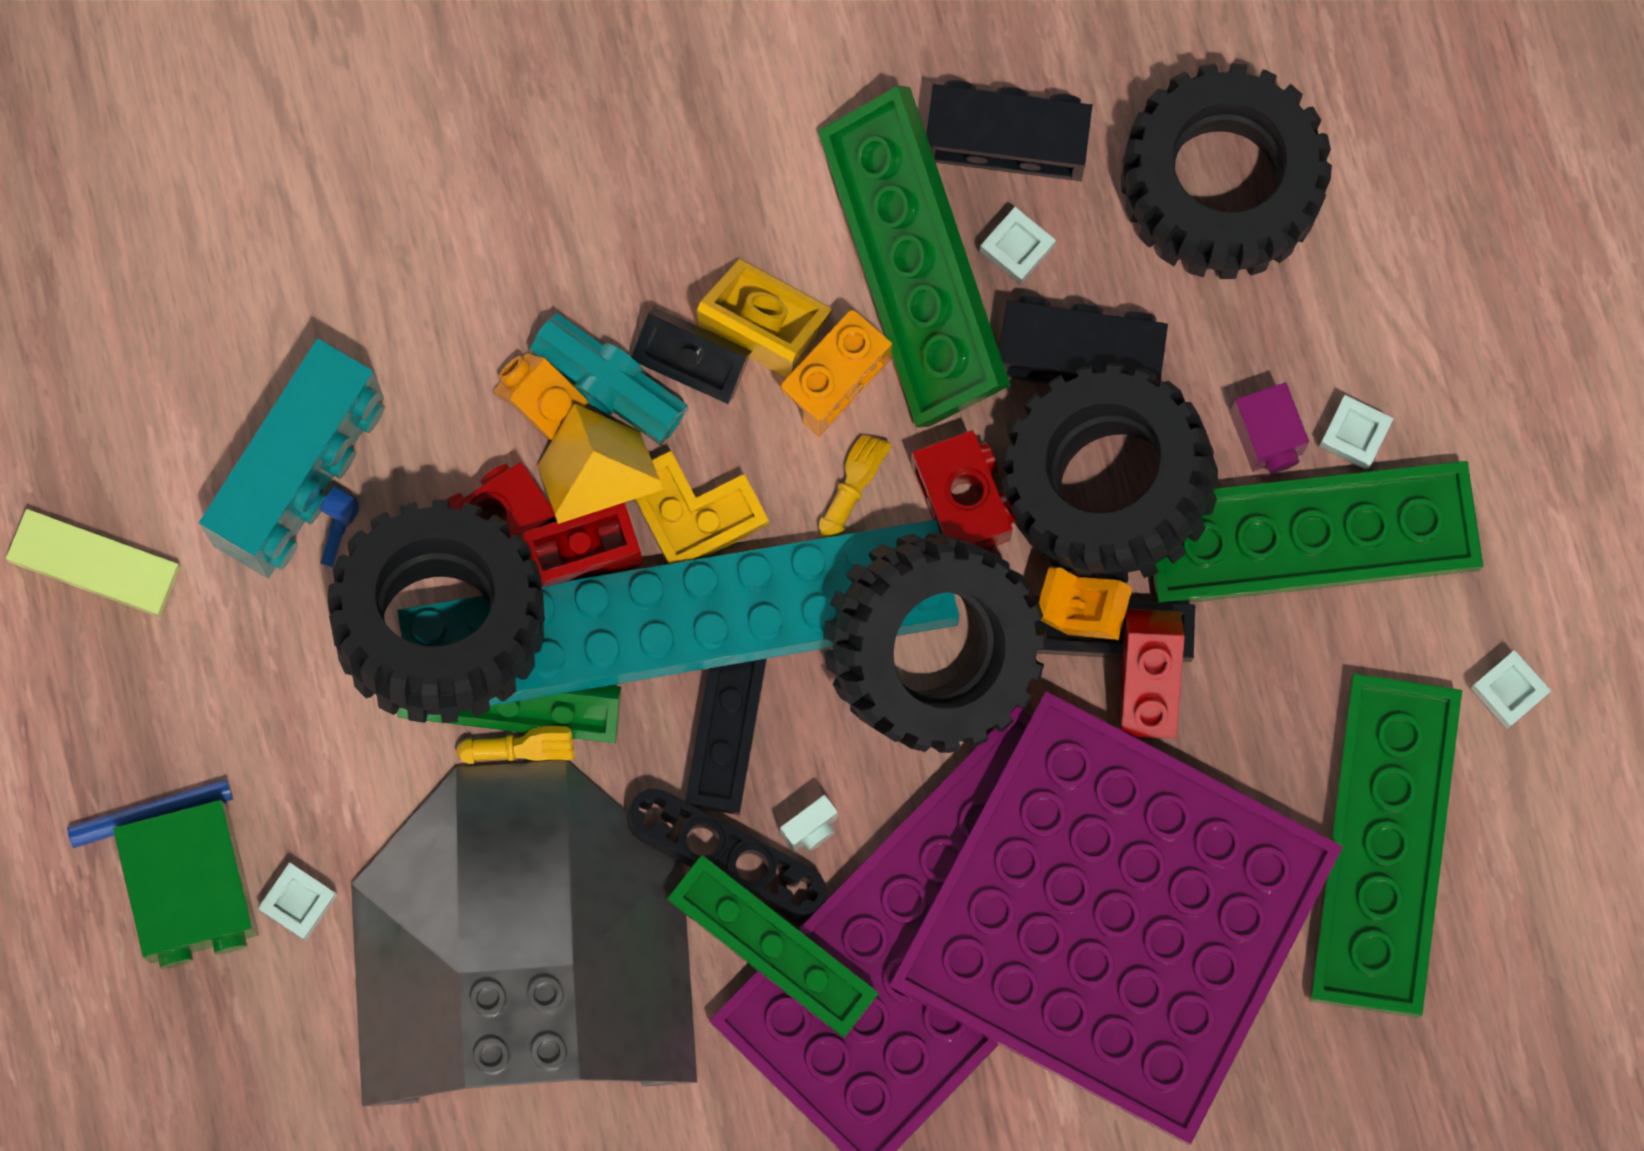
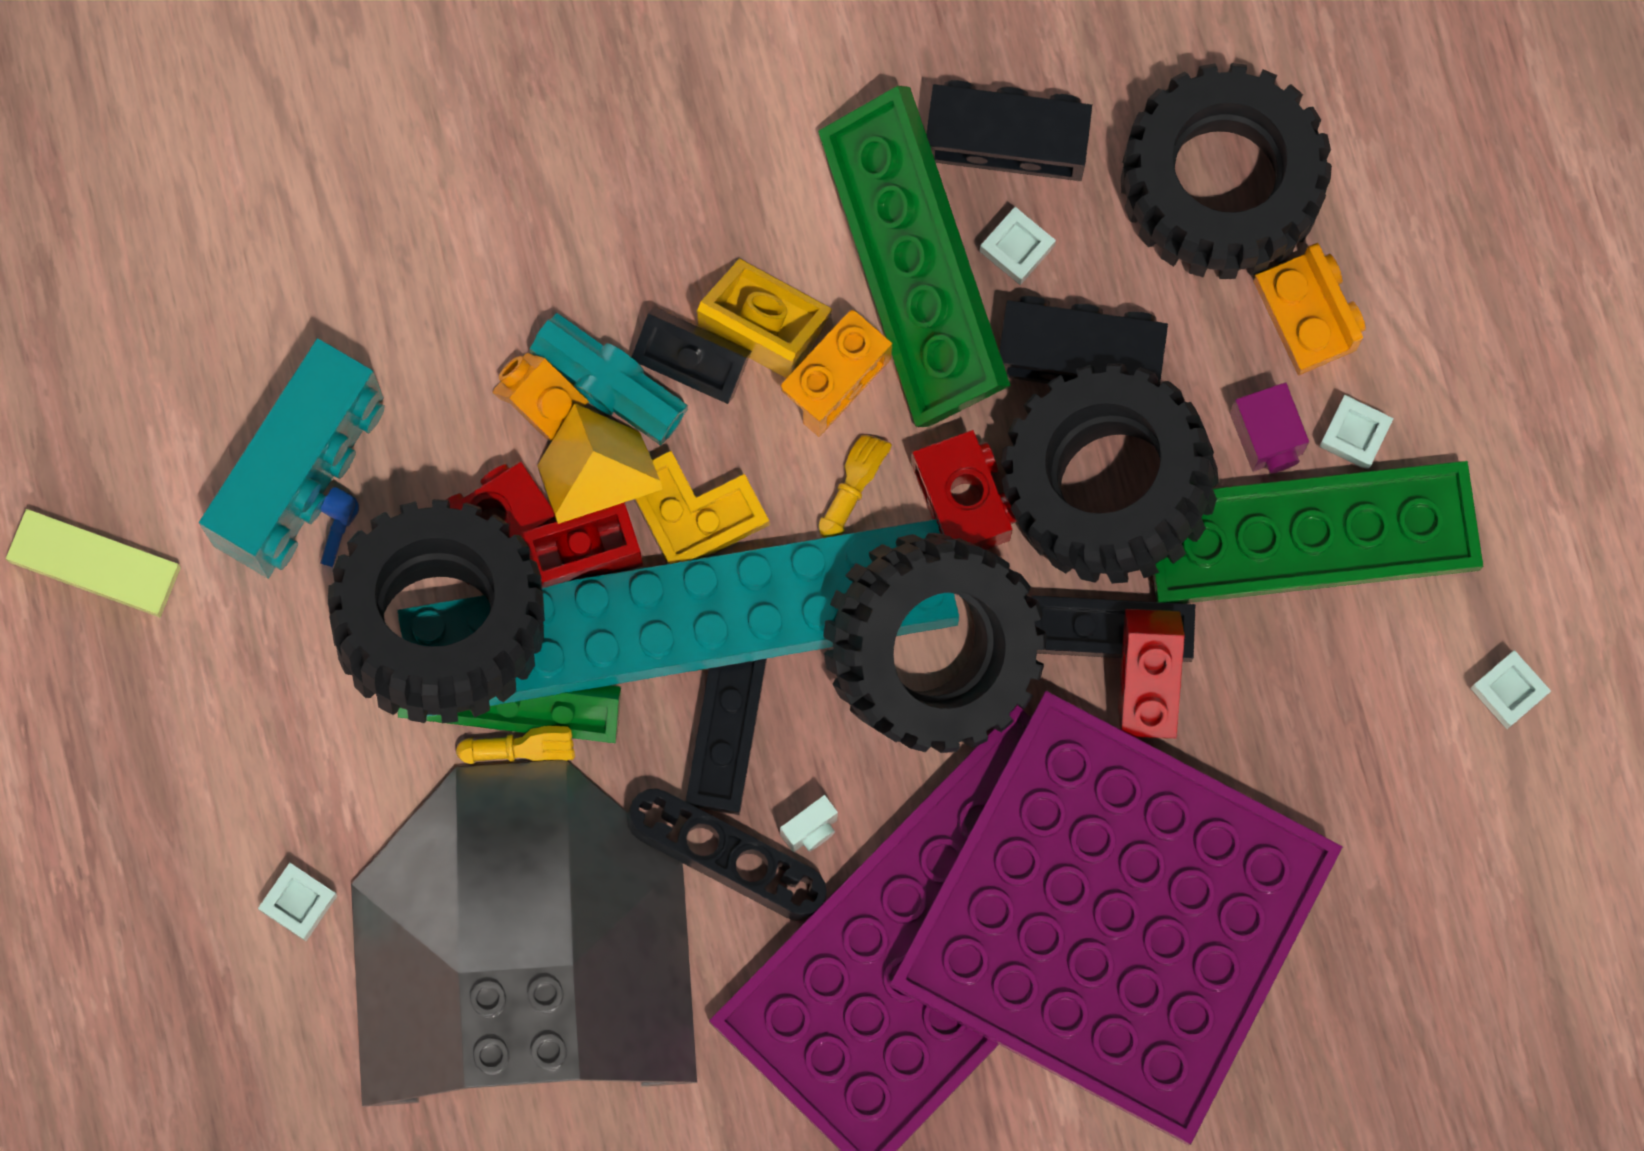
(103, 826): blue bar -> none
(186, 884): green brick -> none
(773, 946): green plate -> none
(1084, 604): light orange bracket -> none
(1311, 309): none -> light orange bracket
(1392, 834): green plate -> none

